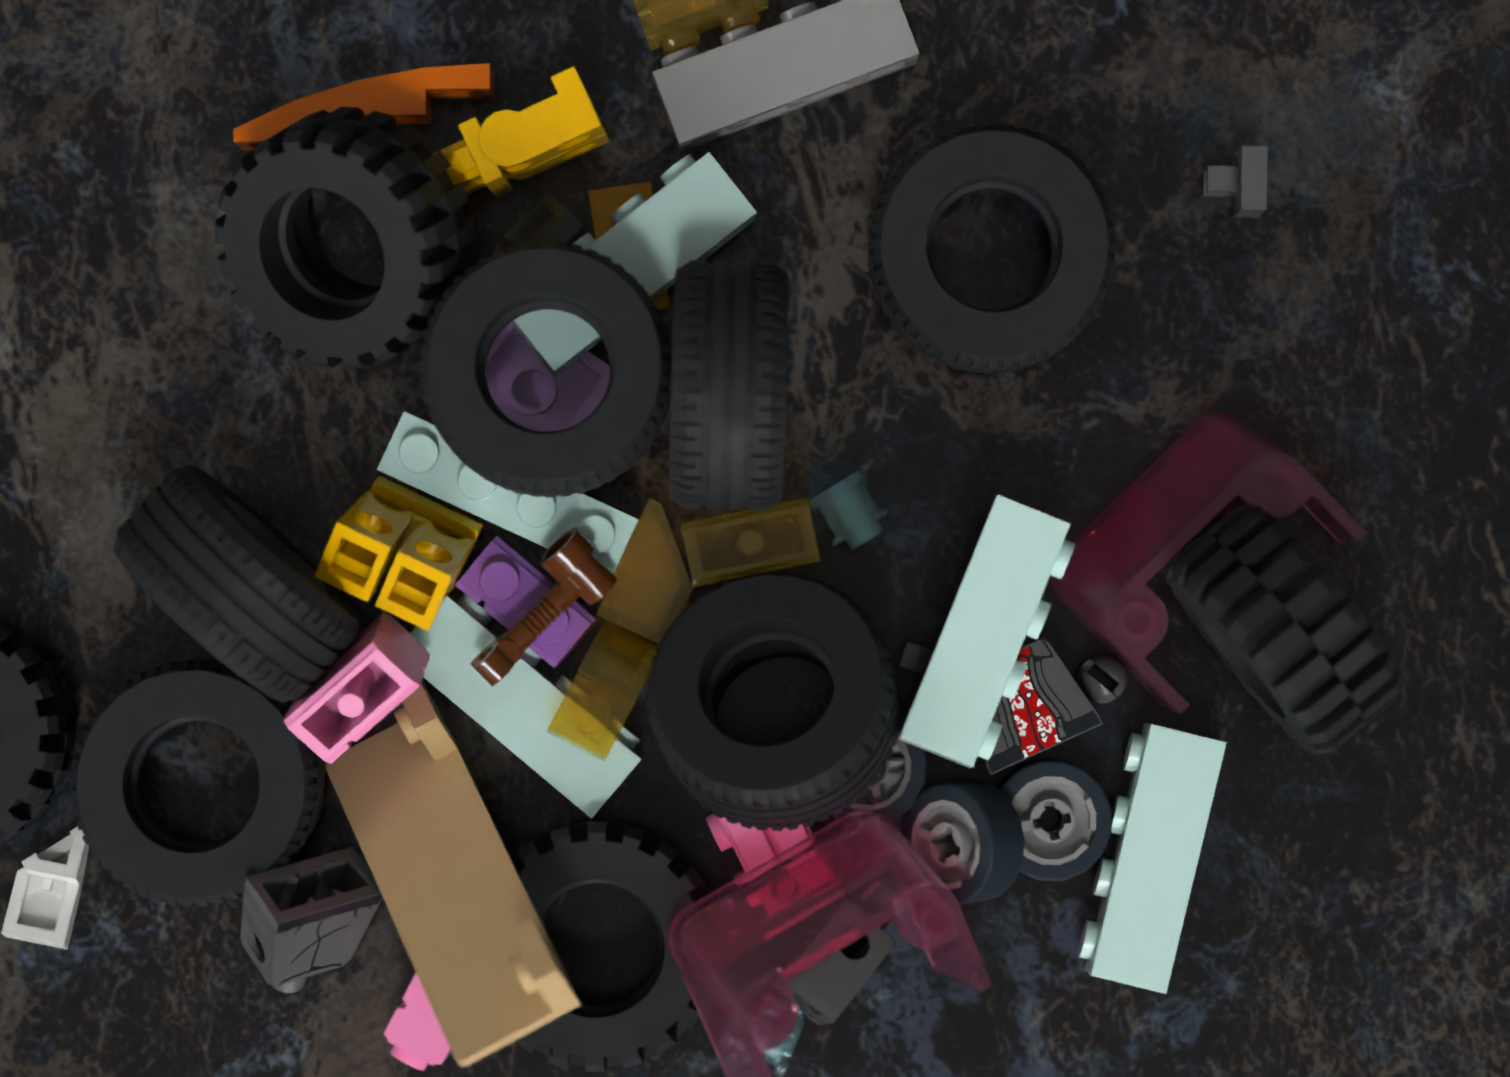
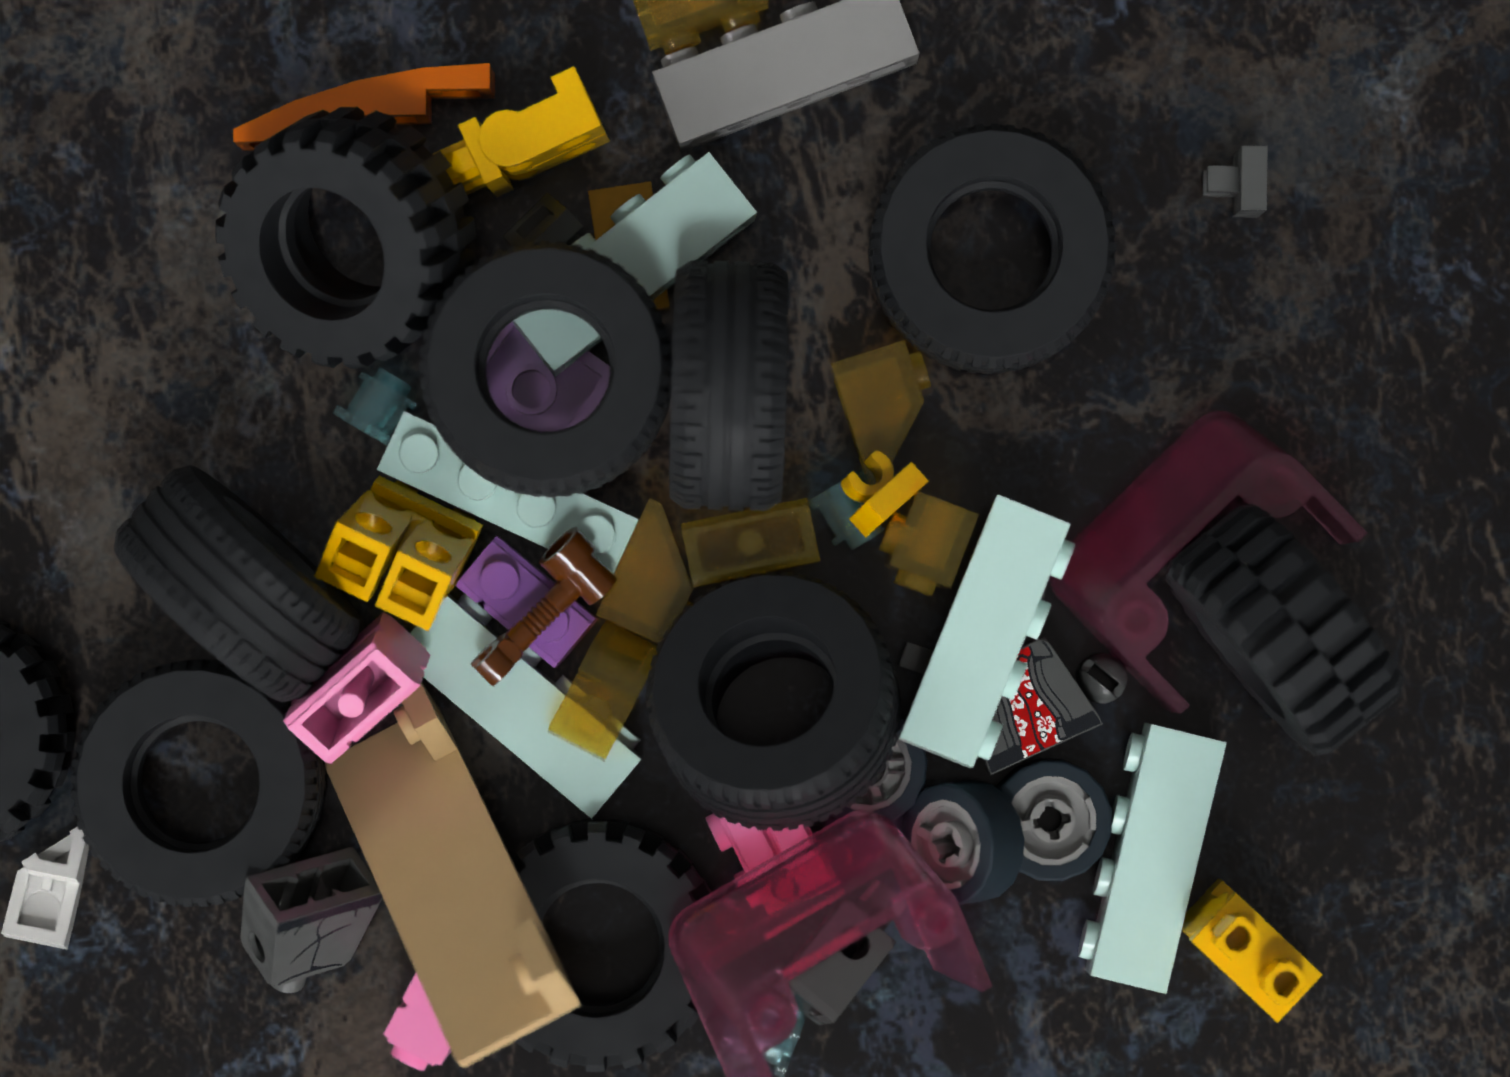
(377, 405): none -> clear light blue brick
(880, 398): none -> clear yellow slope
(885, 495): none -> yellow tile
(927, 543): none -> clear yellow brick
(1249, 950): none -> yellow hips

